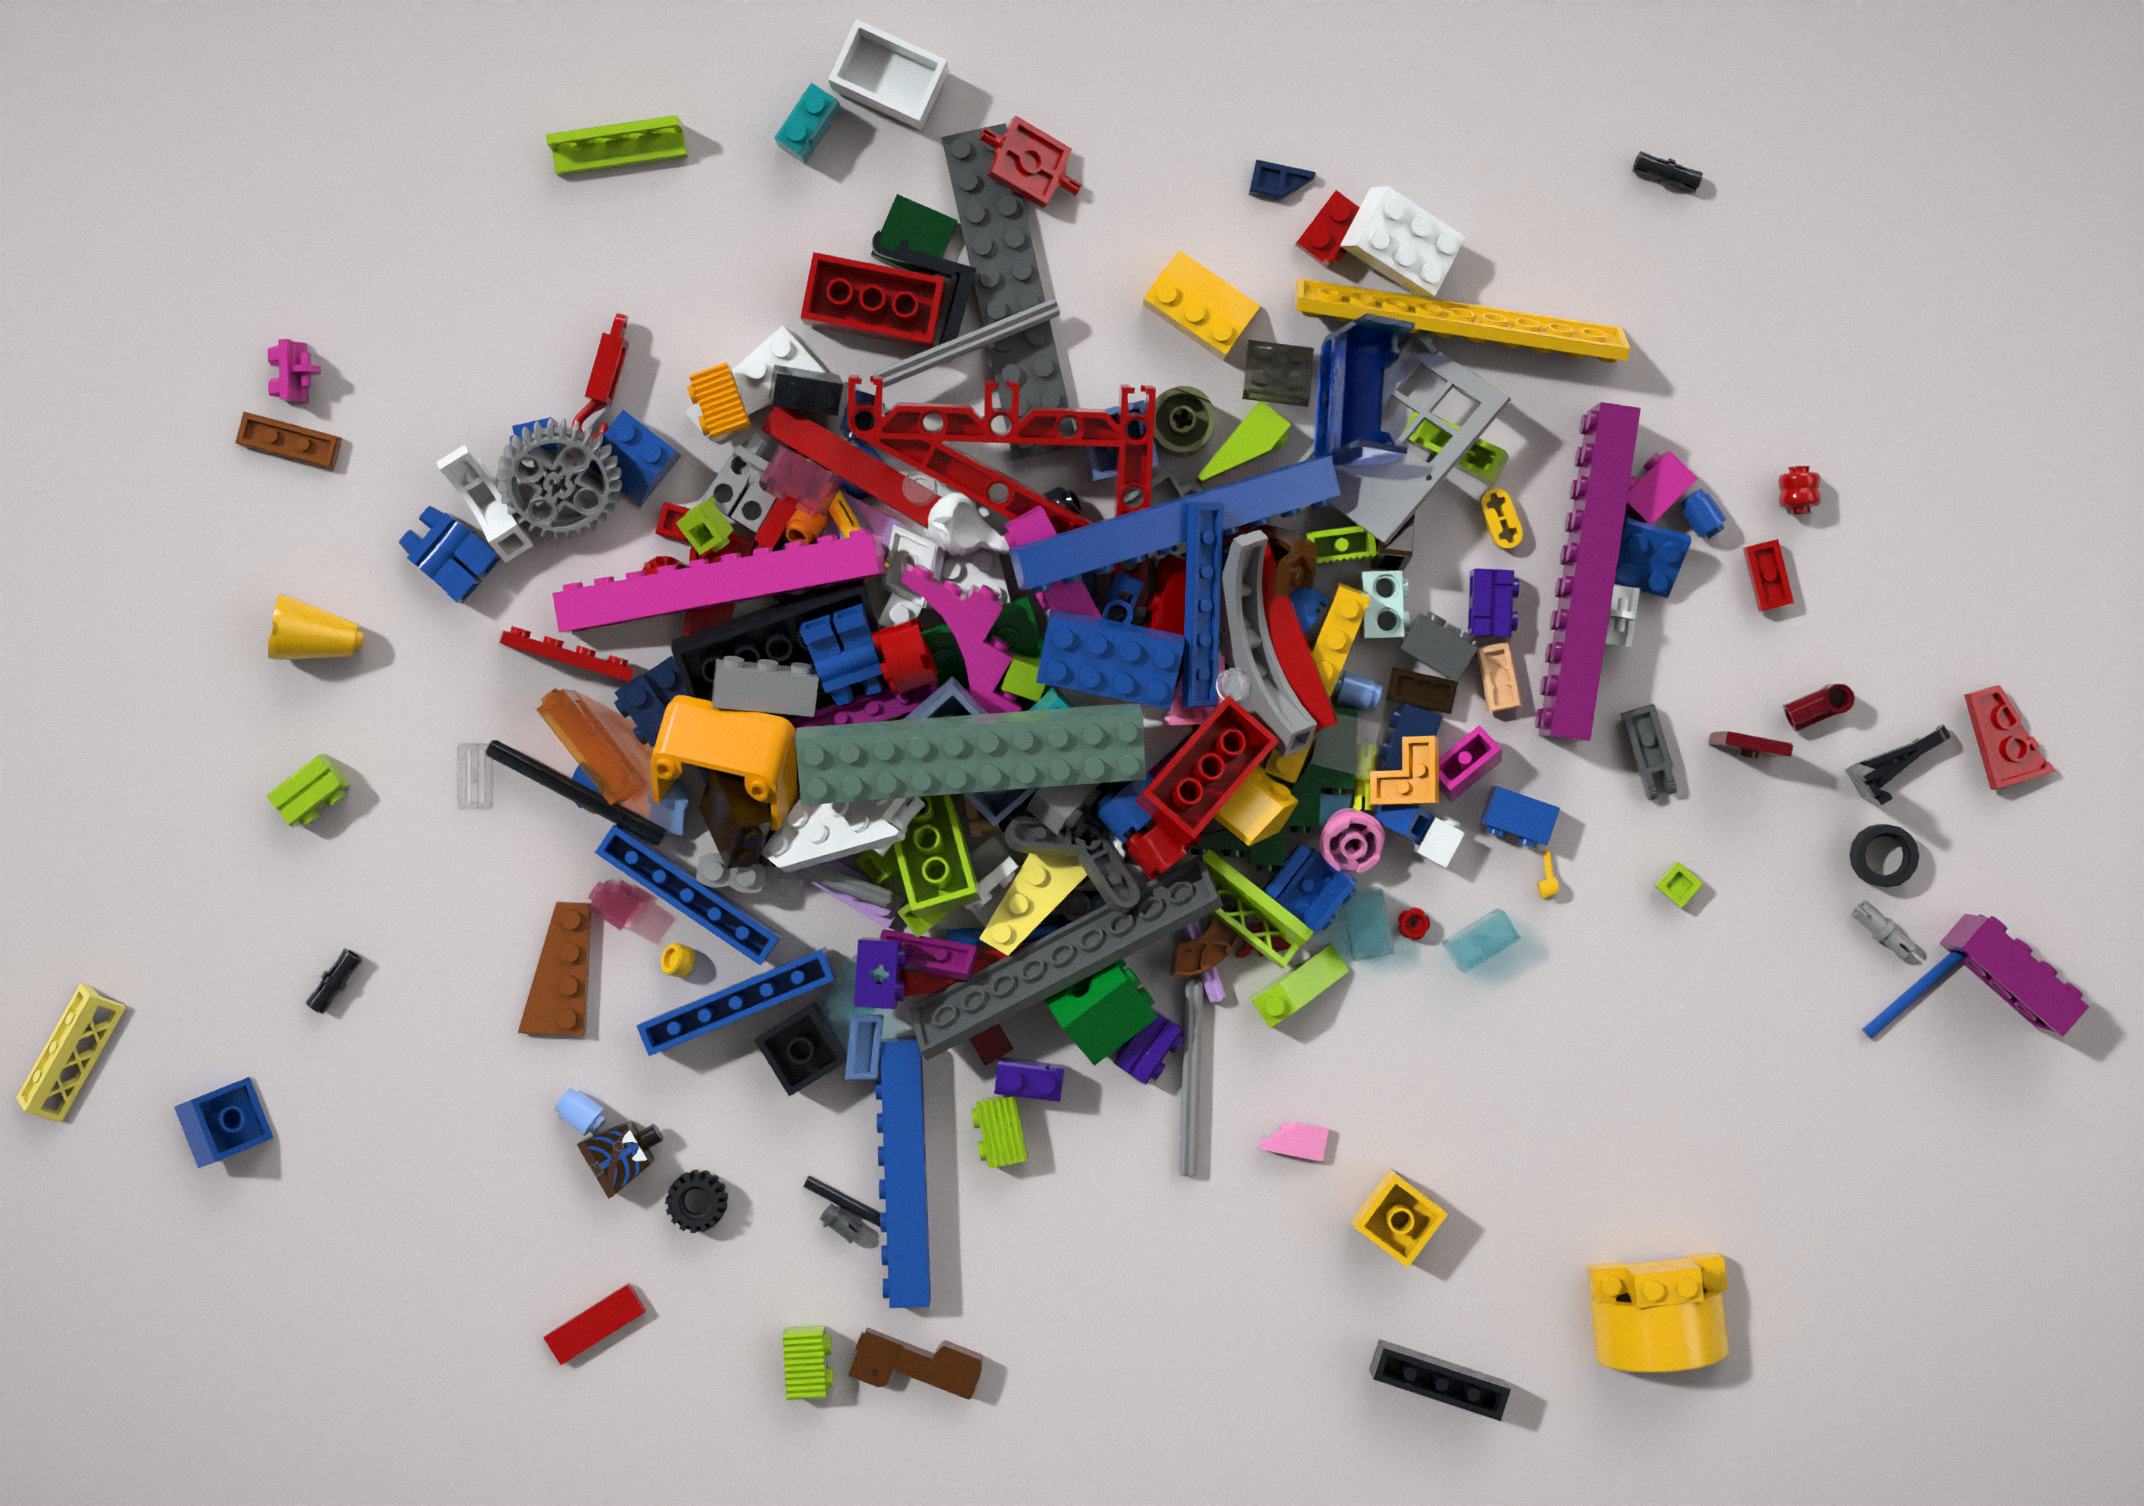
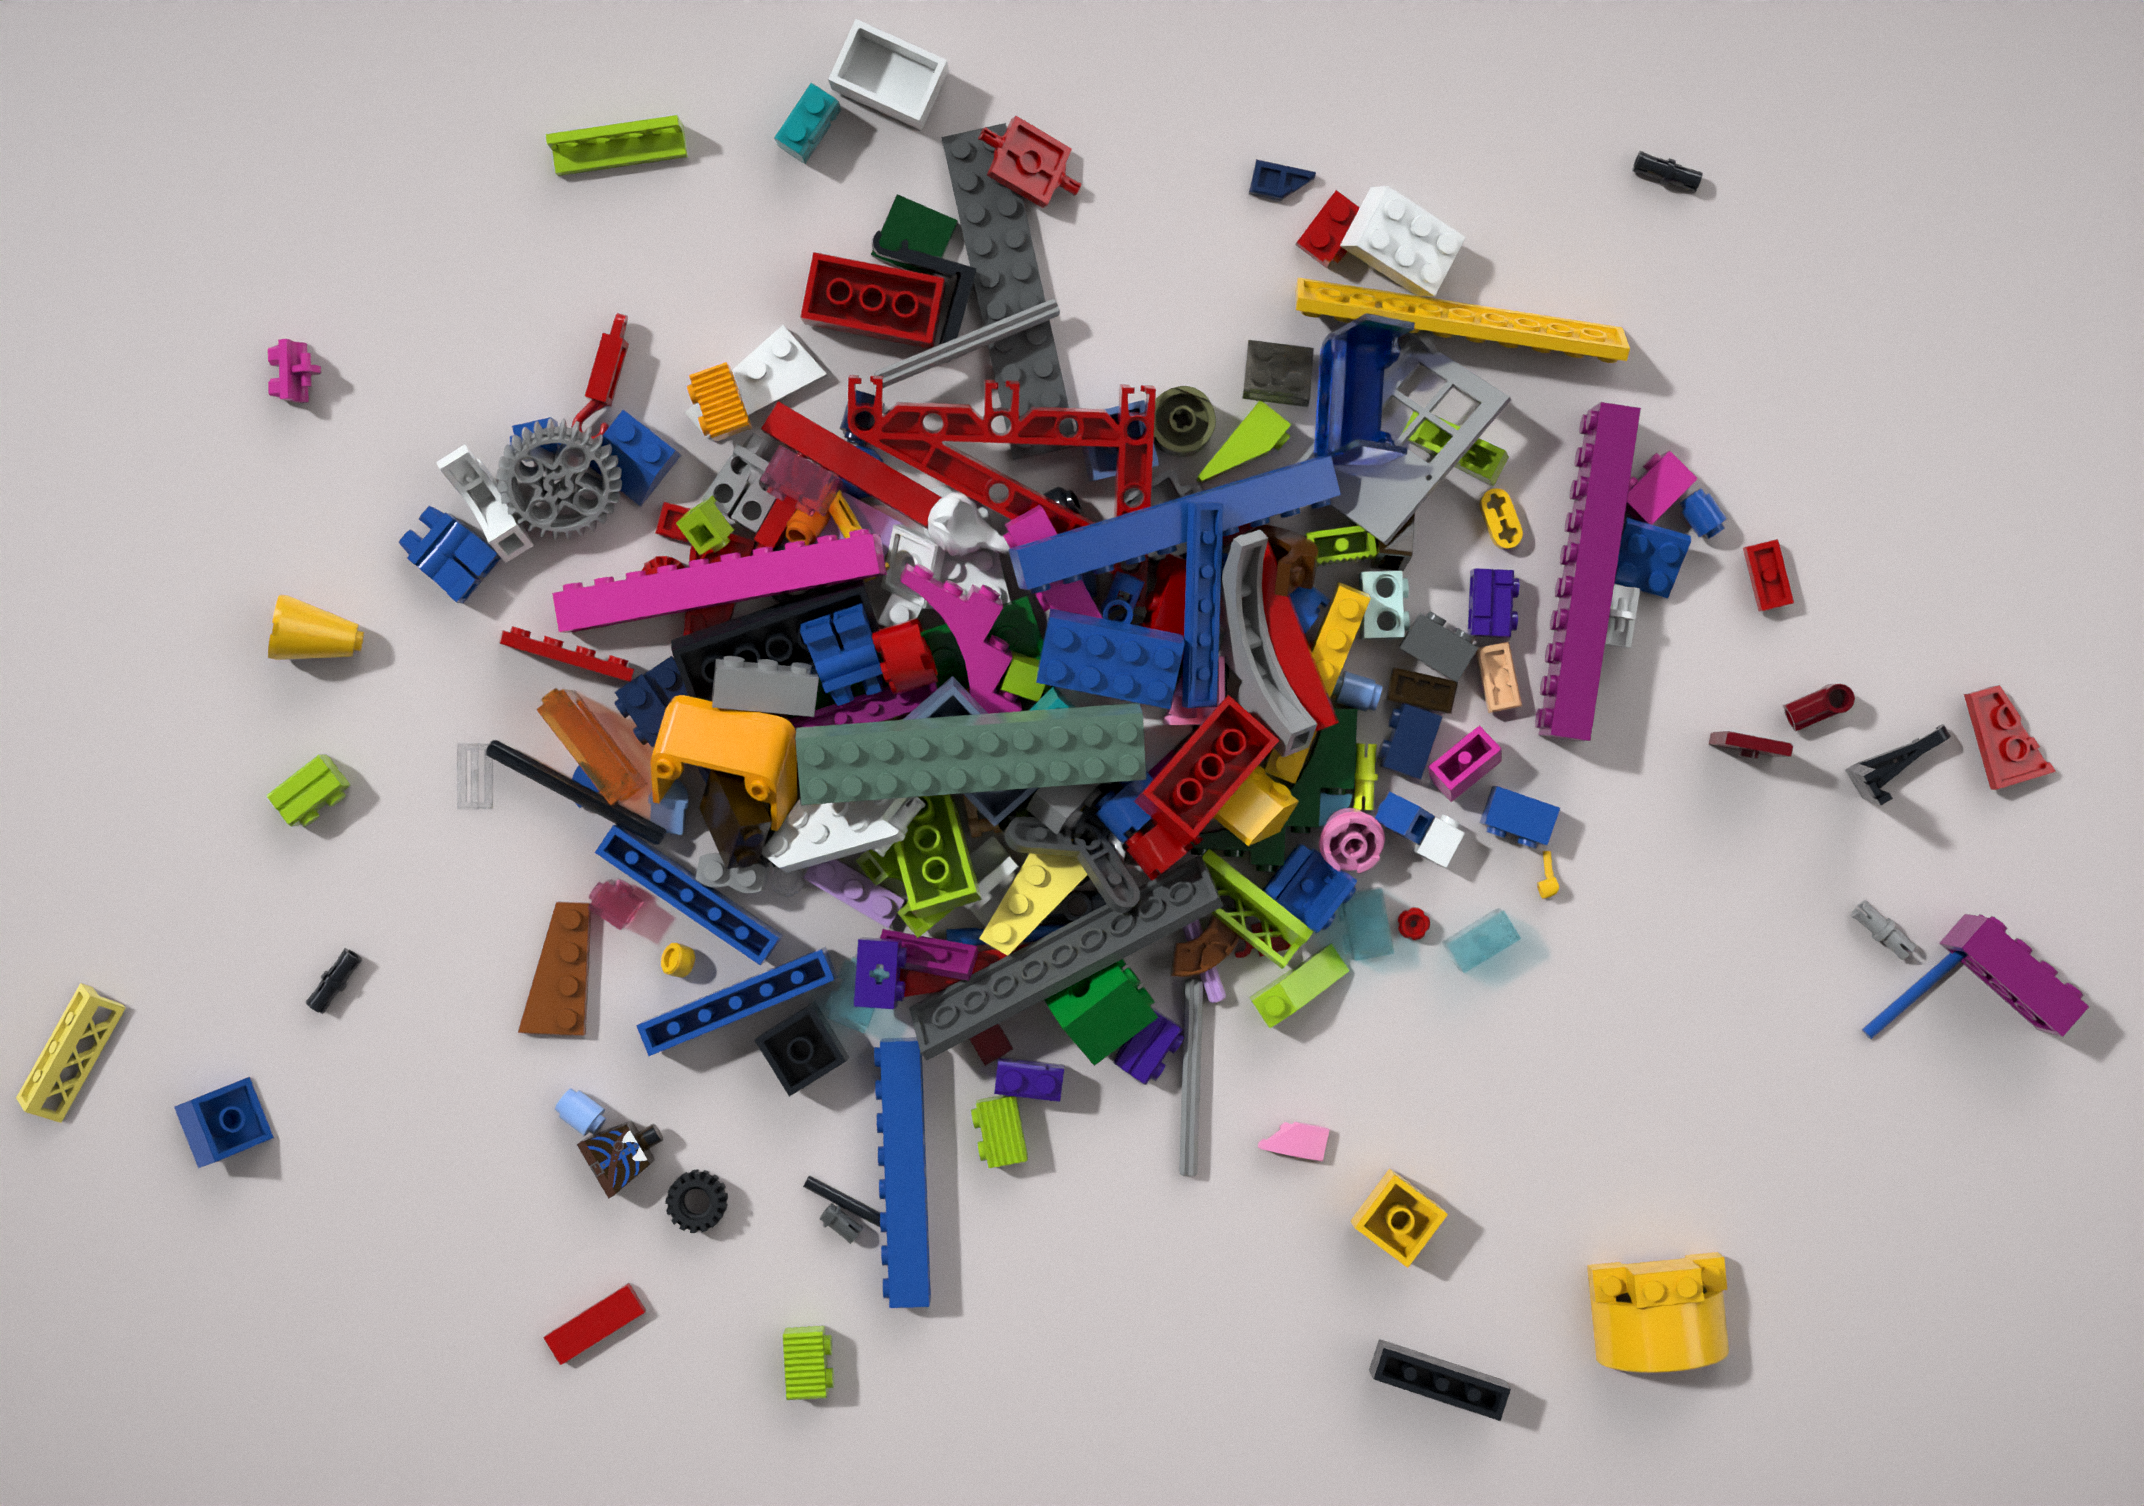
(288, 440): dark orange tile -> none
(805, 390): black brick -> none
(847, 884): light grey axle -> none
(864, 1047): medium blue tile -> none
(919, 488): clear tile -> none
(949, 1368): reddish brown piece -> none
(1200, 305): yellow slope -> none
(1234, 683): clear tile -> none
(1347, 745): clear piece -> none
(1416, 781): light orange plate -> none
(1649, 748): dark grey hinge -> none
(1678, 884): lime plate -> none
(1799, 490): red piece -> none
(1909, 860): black tyre -> none

